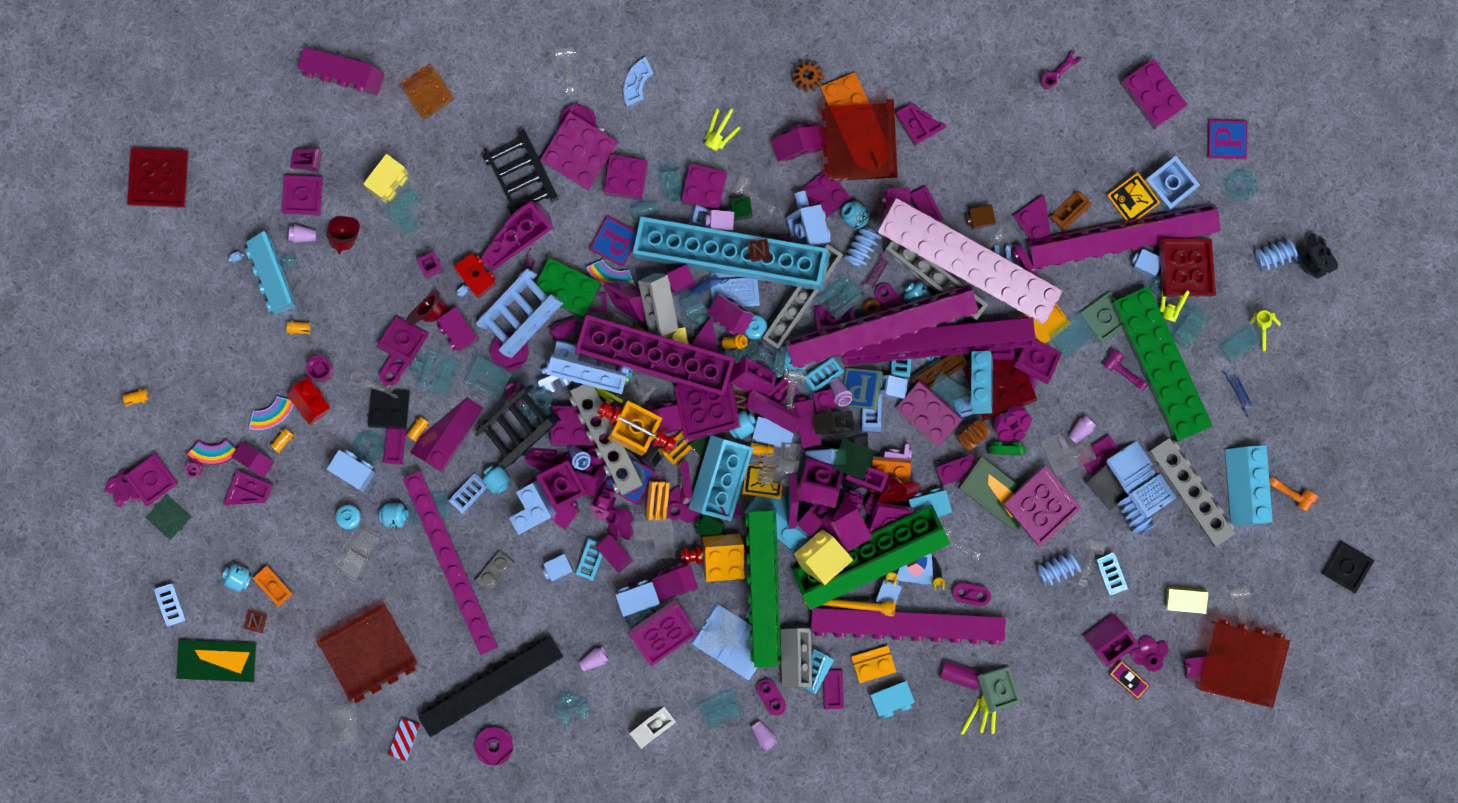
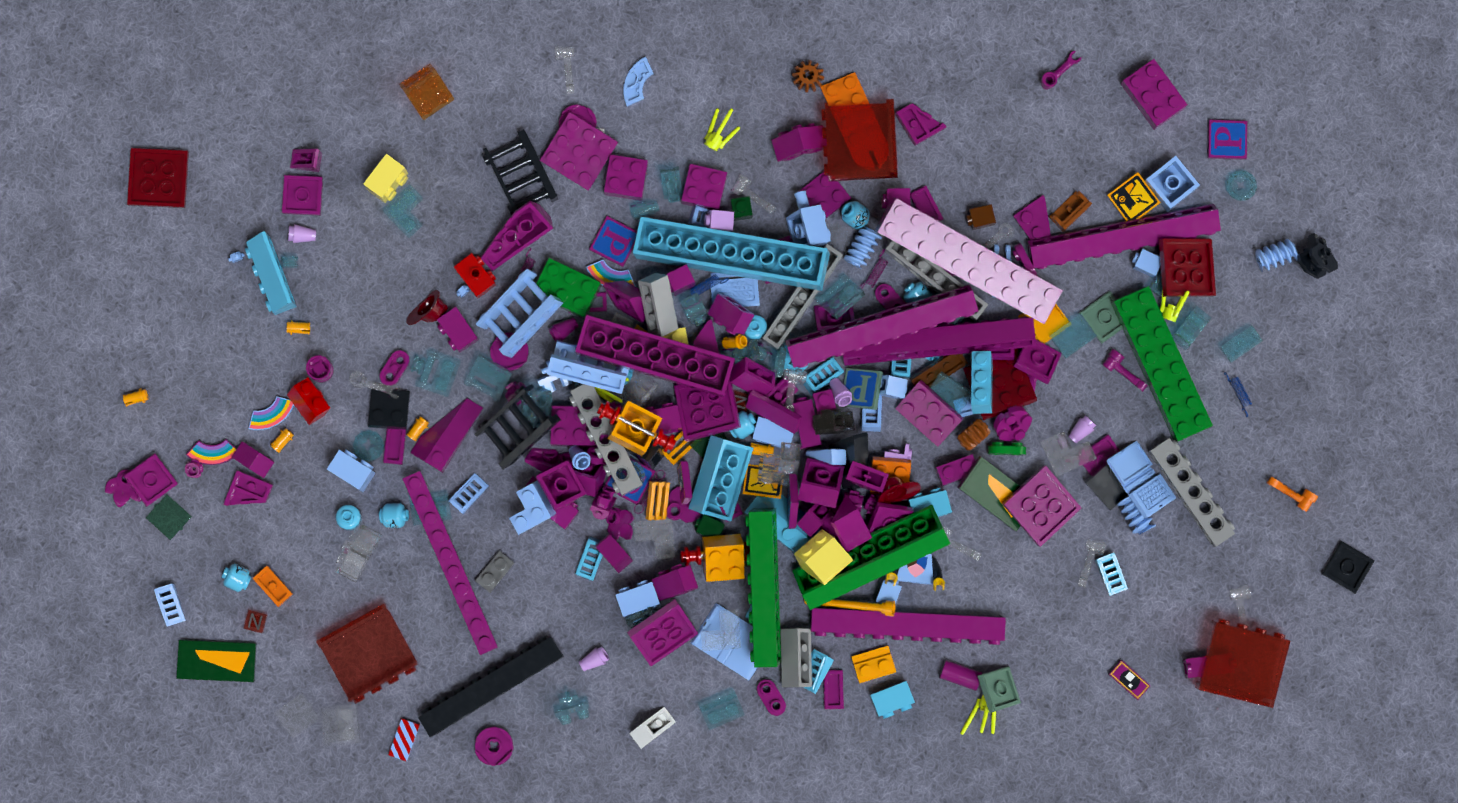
(341, 71): magenta wedge -> none
(342, 233): dark red piece -> none
(402, 340): magenta tile -> none
(430, 265): magenta brick -> none
(496, 480): medium azure head -> none
(557, 568): light blue brick -> none
(759, 250): clear red tile -> none
(764, 736): lavender cone -> none
(853, 459): clear green piece -> none
(867, 303): dark orange plate -> none
(971, 594): magenta plate -> none
(1057, 568): light blue piece -> none
(1110, 640): magenta slope -> none
(1149, 650): magenta plate -> none
(1186, 599): hinge -> none
(1248, 485): medium azure slope -> none
(1264, 320): neon yellow plant -> none

